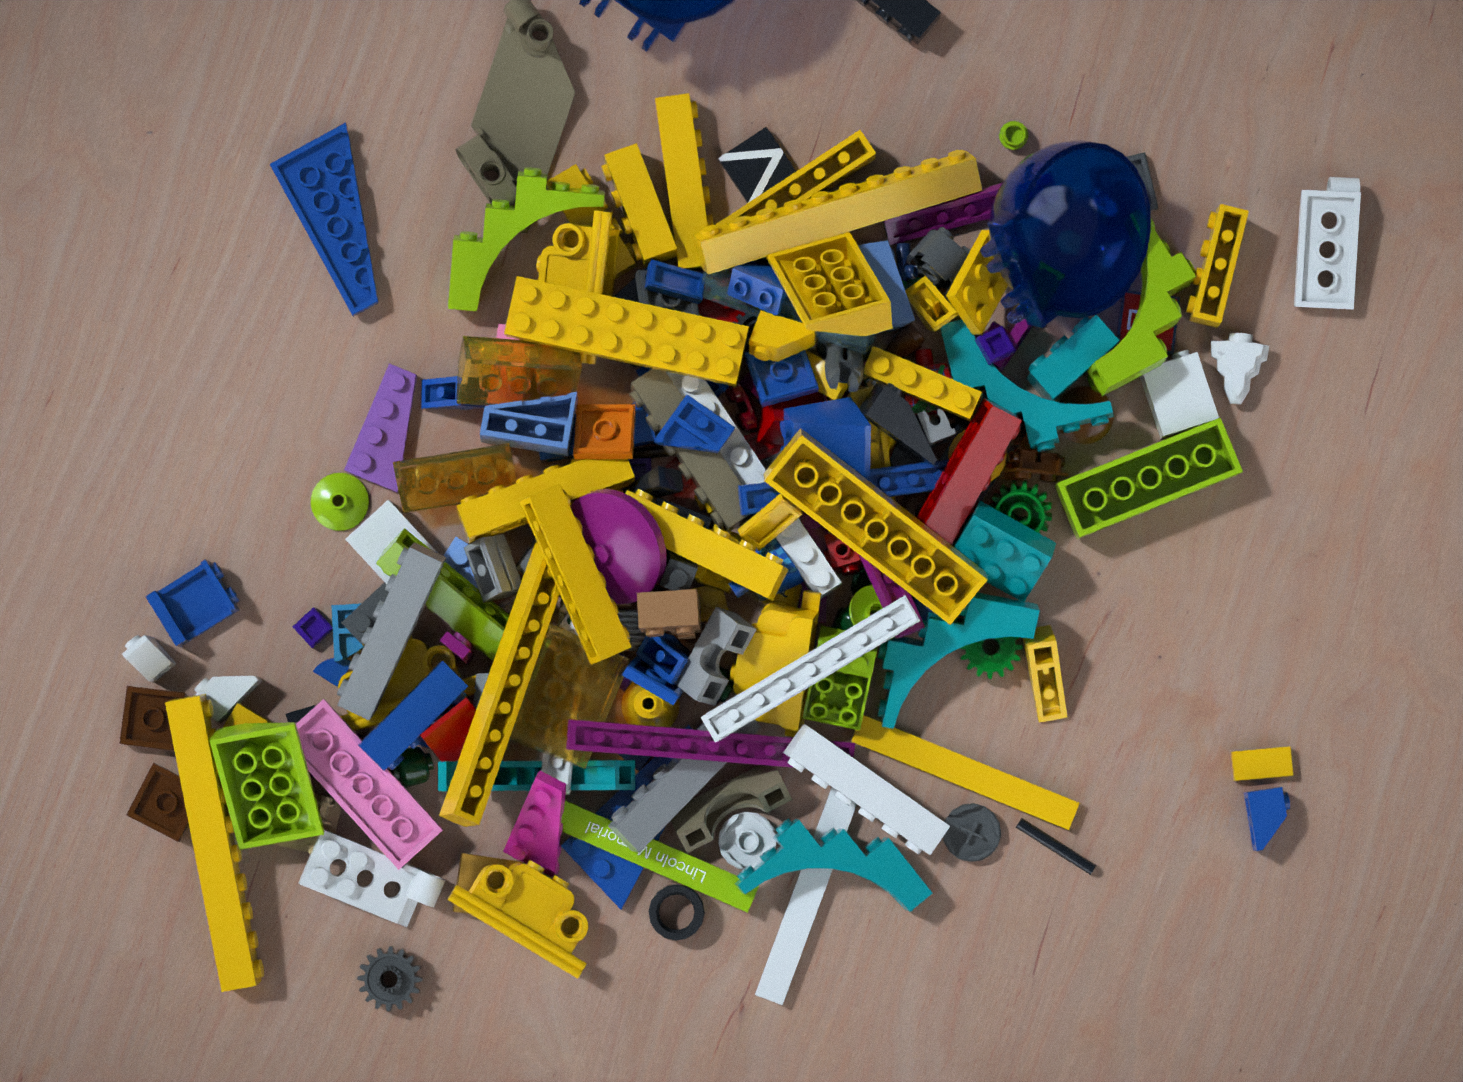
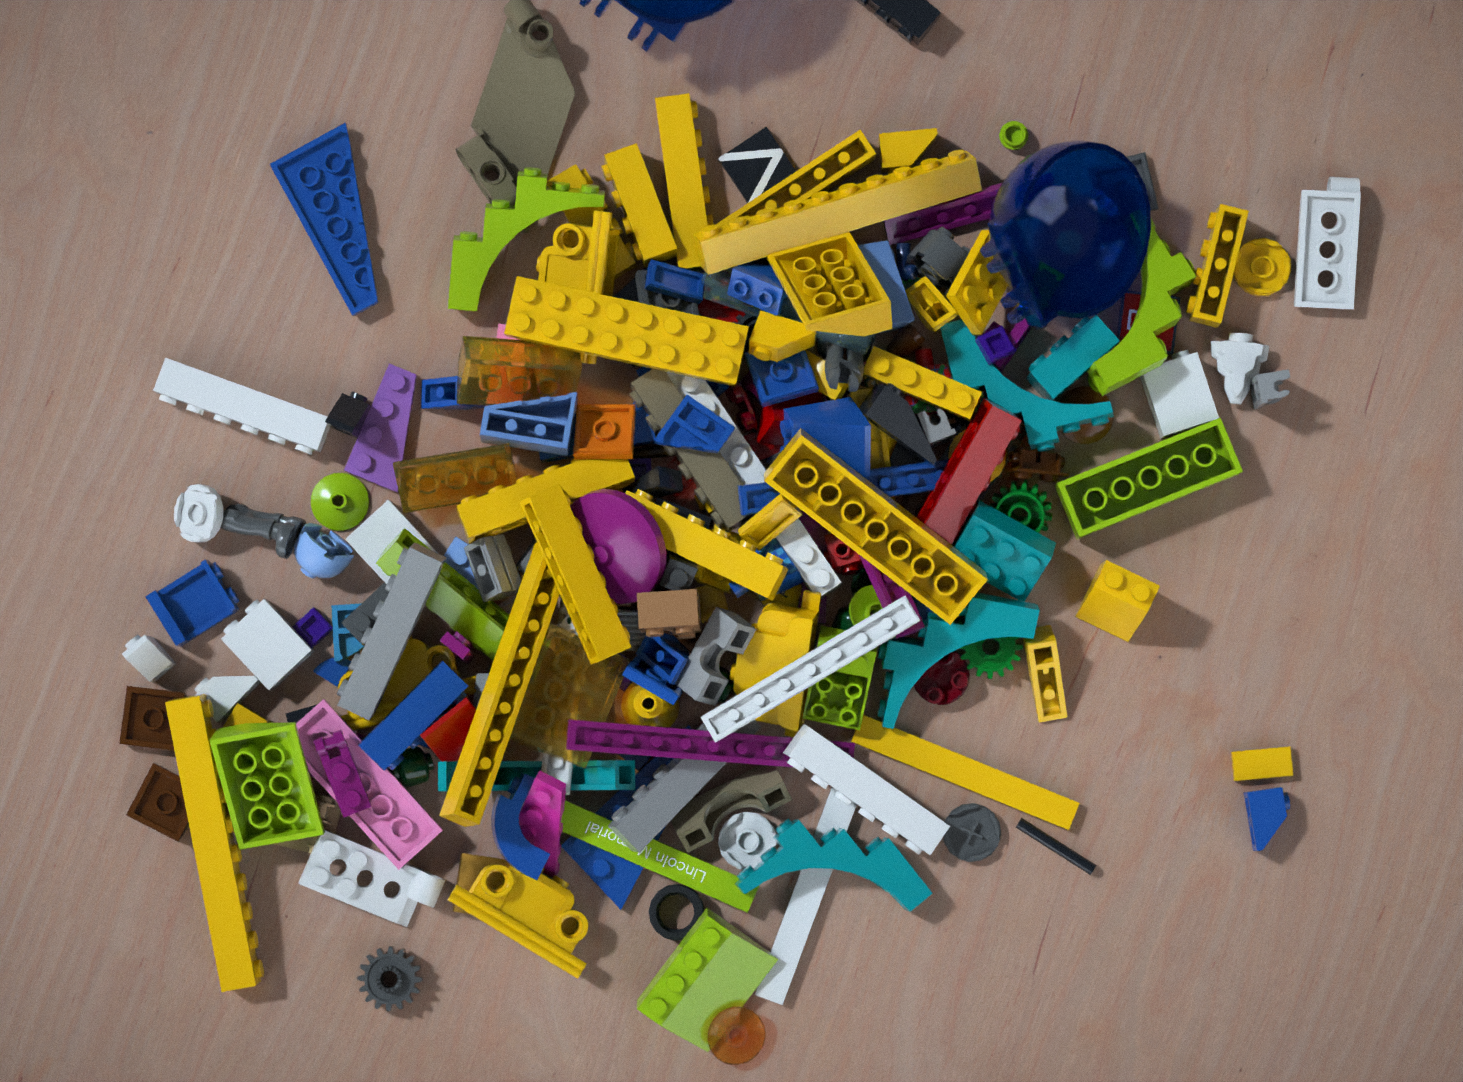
(198, 513): none -> white tile
(243, 405): none -> white brick
(267, 644): none -> white brick
(275, 526): none -> dark grey piece
(321, 553): none -> light blue cylinder
(342, 774): none -> magenta plate
(349, 414): none -> black slope
(507, 832): none -> blue arch
(703, 976): none -> lime slope
(742, 1047): none -> clear orange dish
(904, 147): none -> yellow slope
(944, 680): none -> dark red dish
(1117, 600): none -> yellow slope
(1262, 267): none -> yellow tile
(1265, 388): none -> light grey hinge

